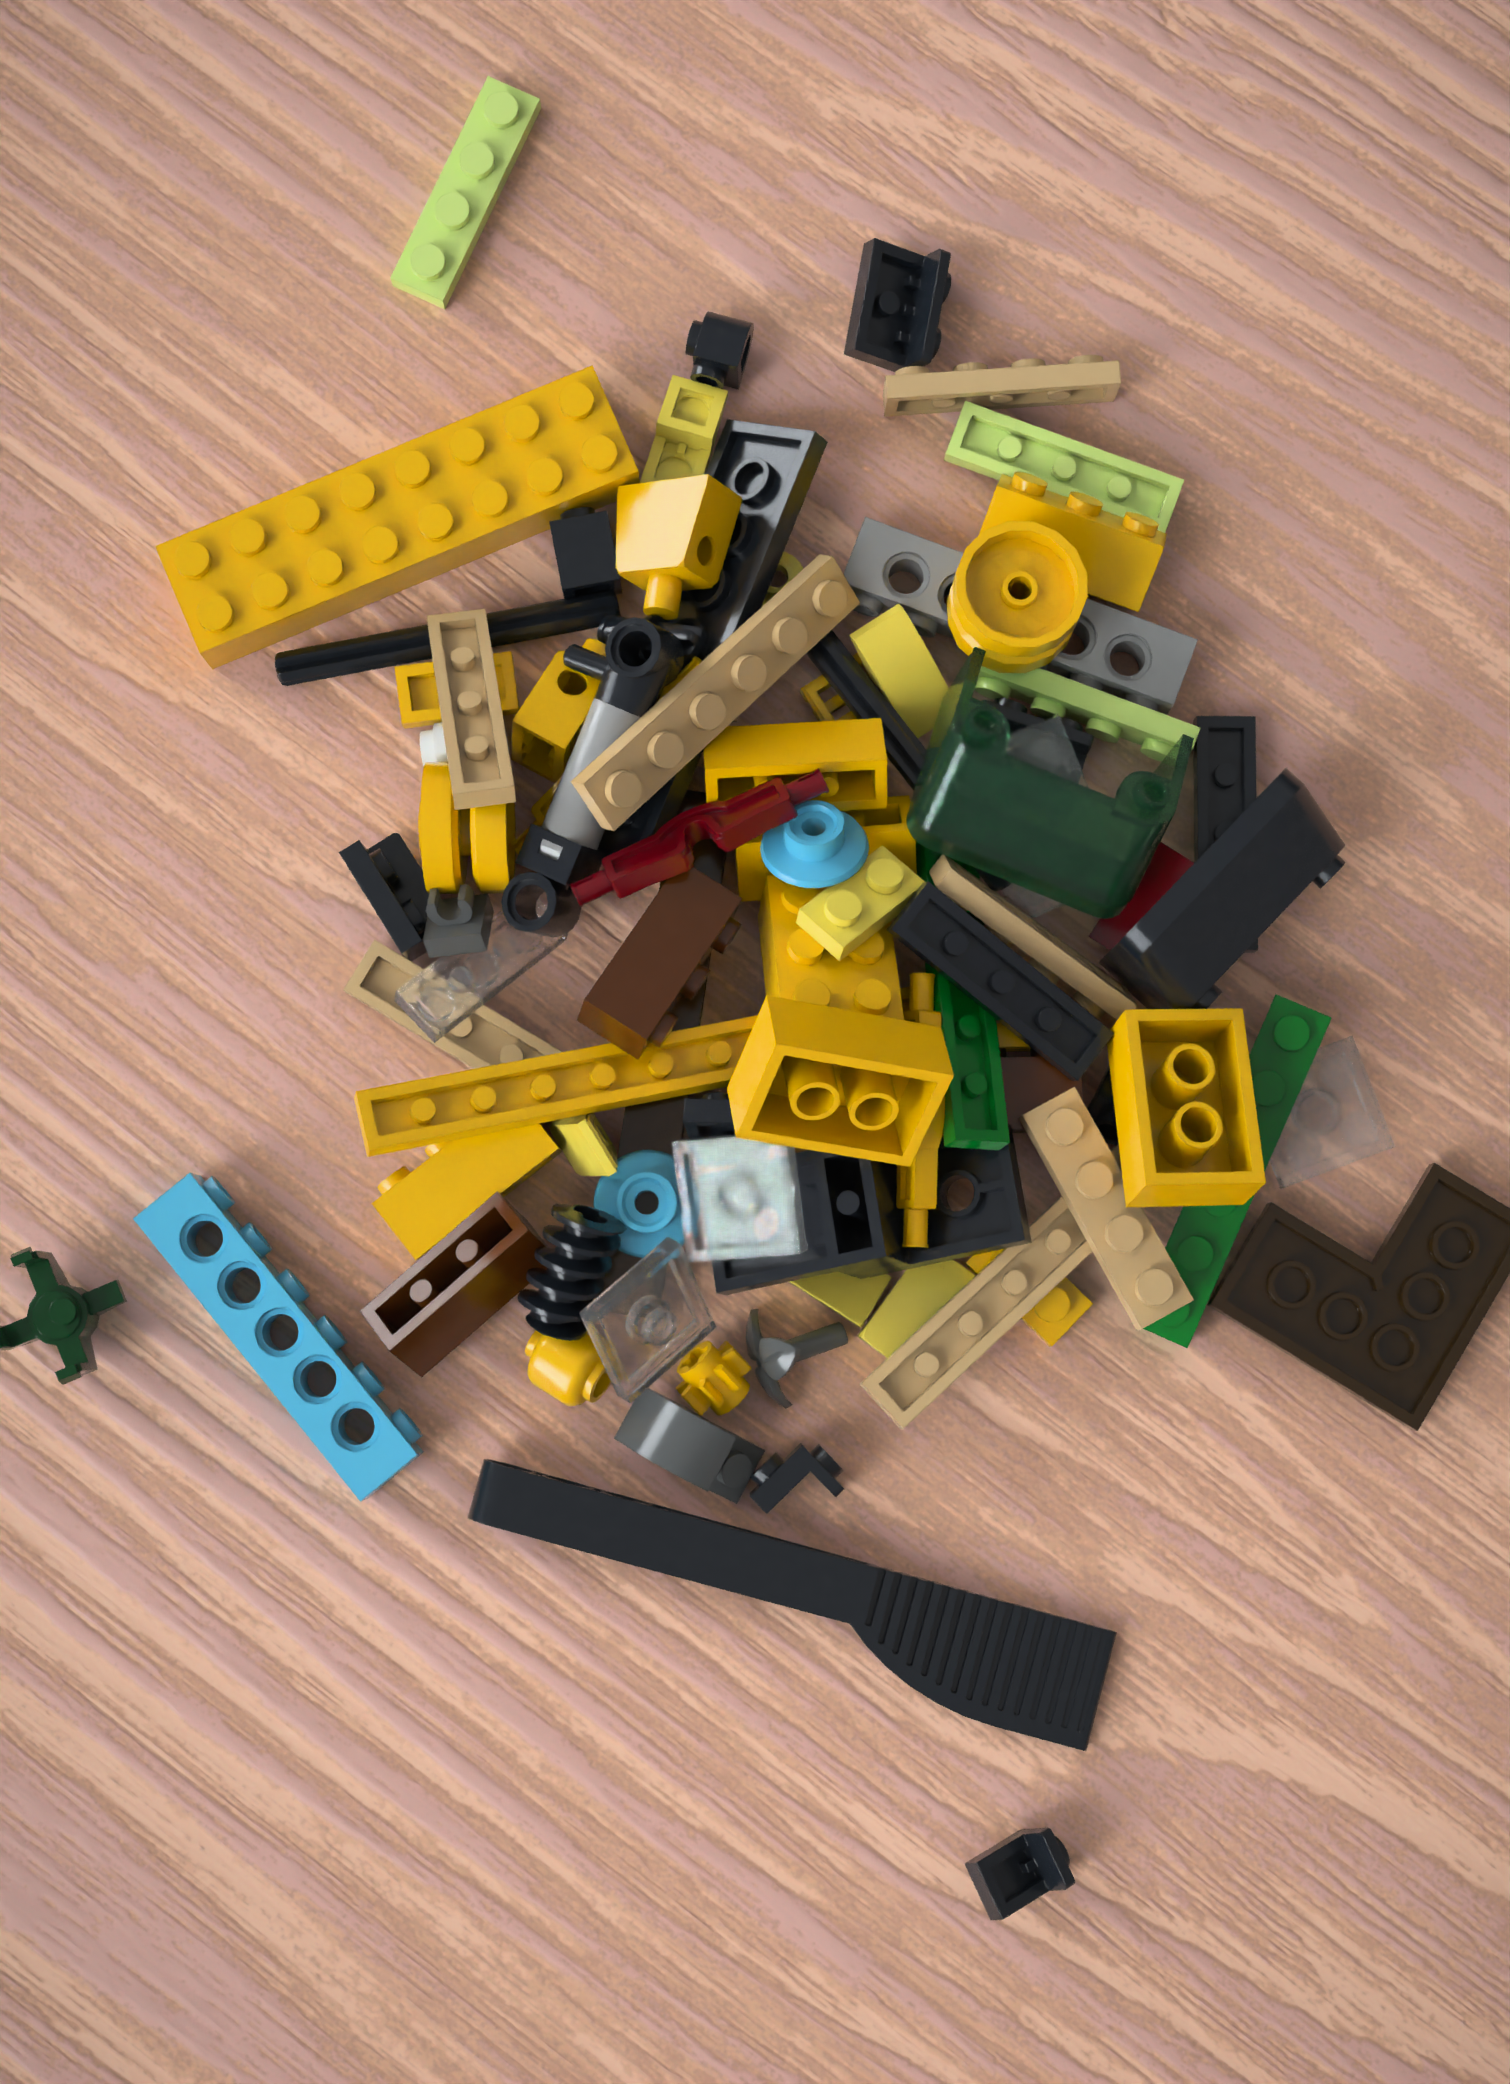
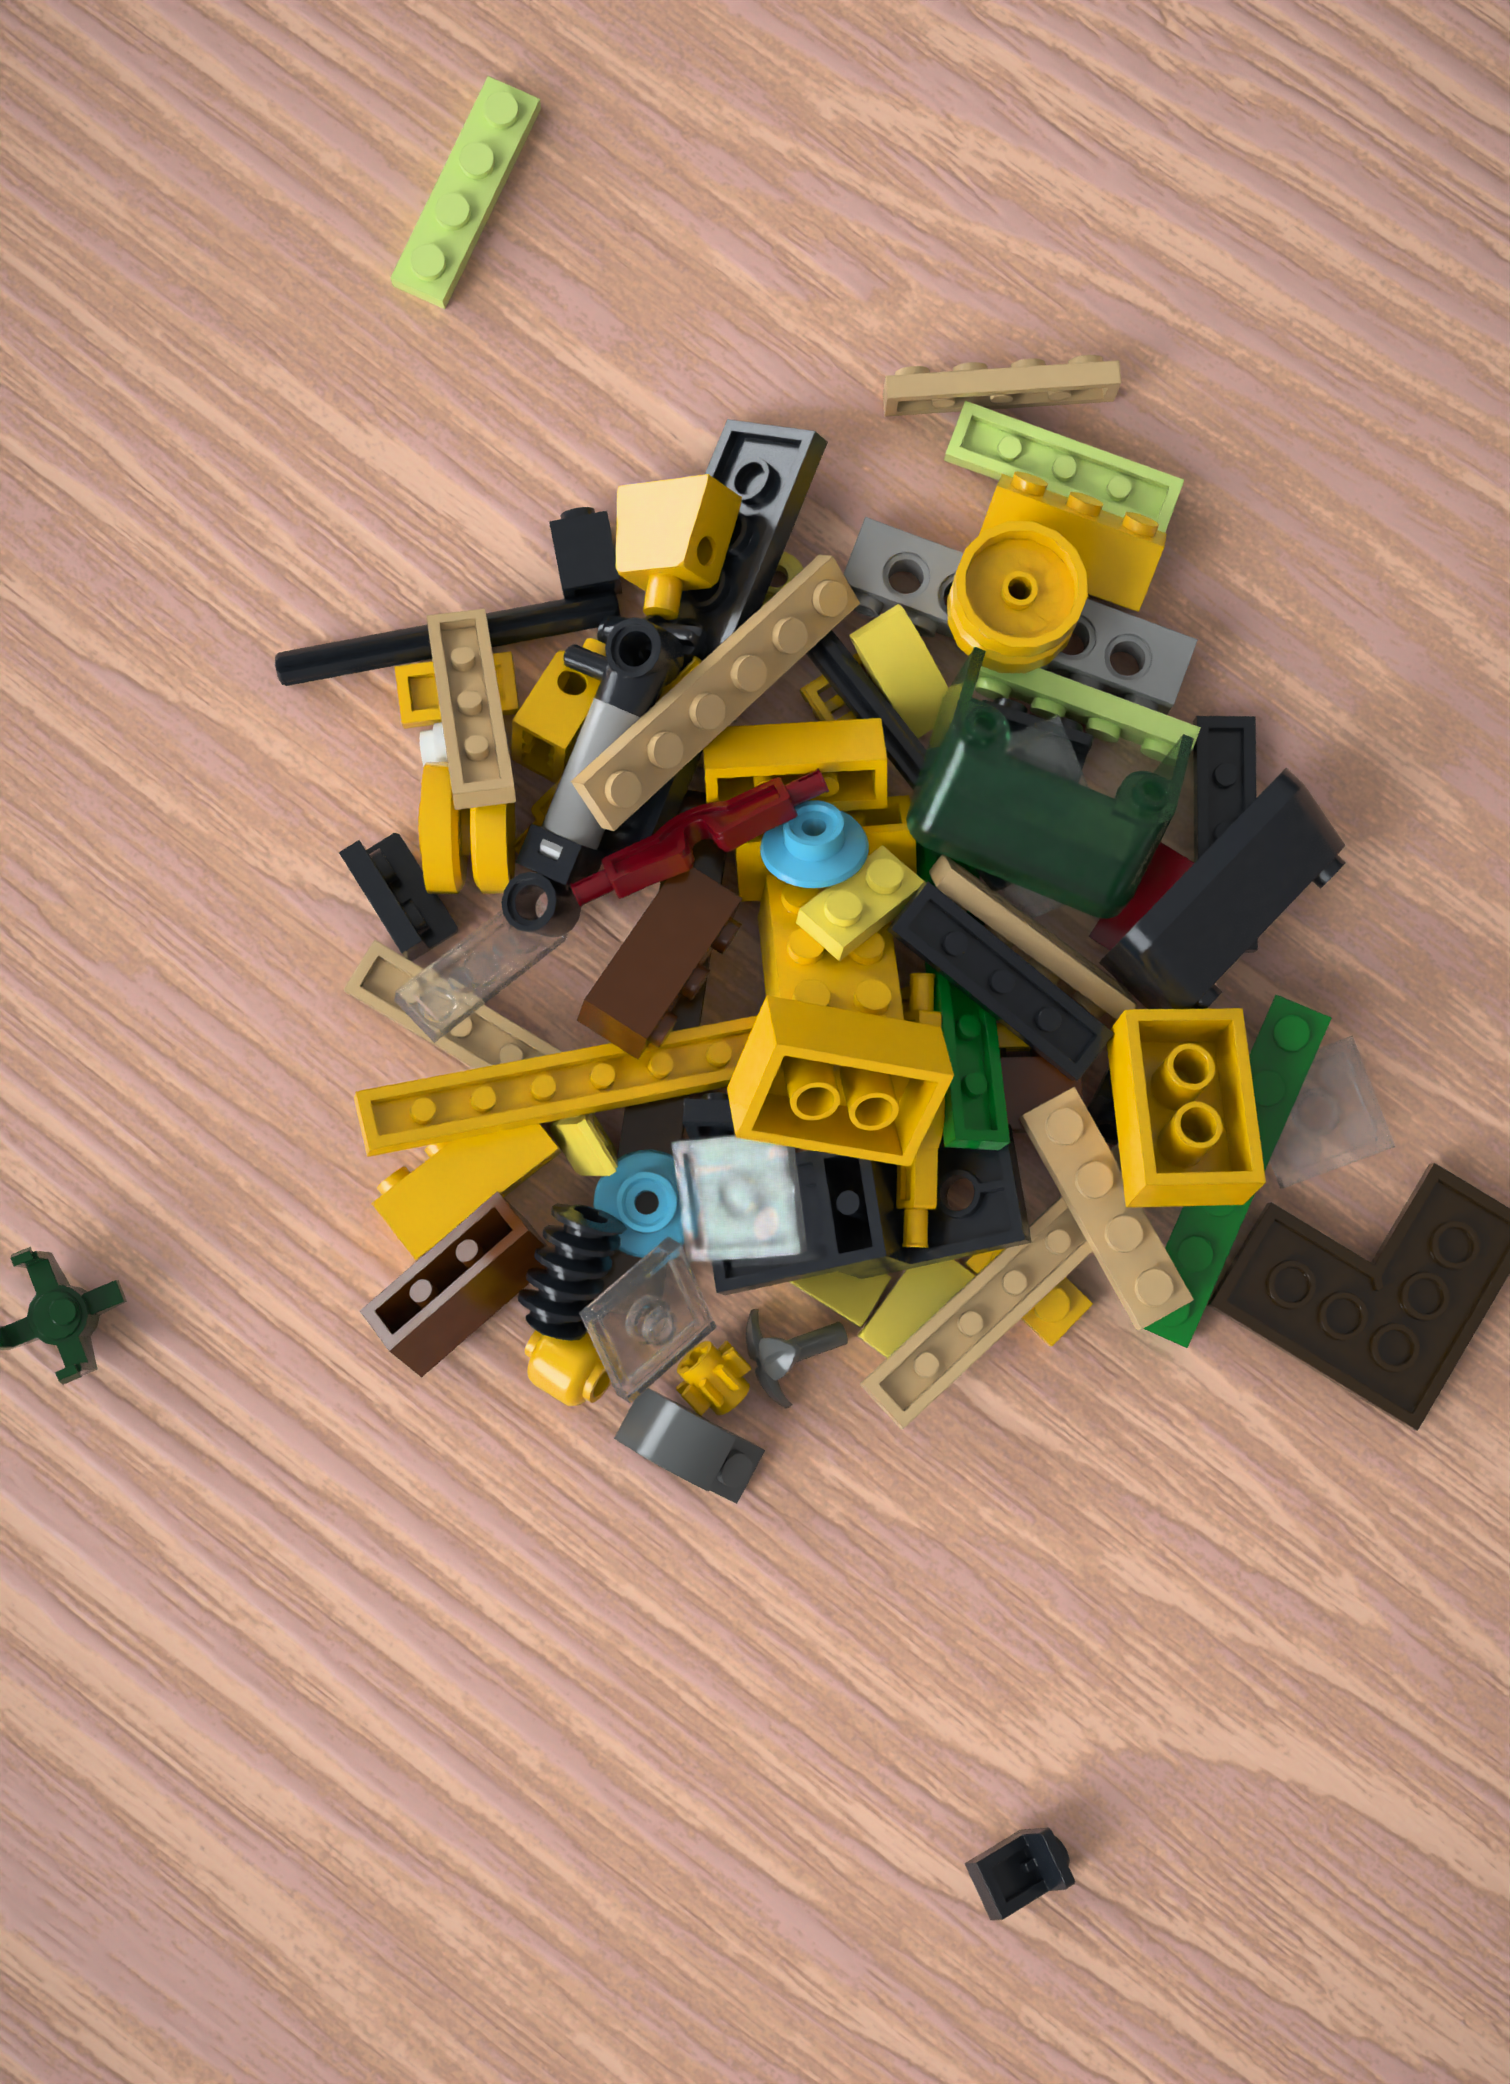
(172, 1228): medium azure brick -> none
(398, 518): yellow brick -> none
(457, 923): dark grey tile -> none
(685, 430): light yellow slope -> none
(719, 349): black plate -> none
(779, 1476): black bracket -> none
(897, 306): black bracket -> none
(948, 1643): black piece -> none

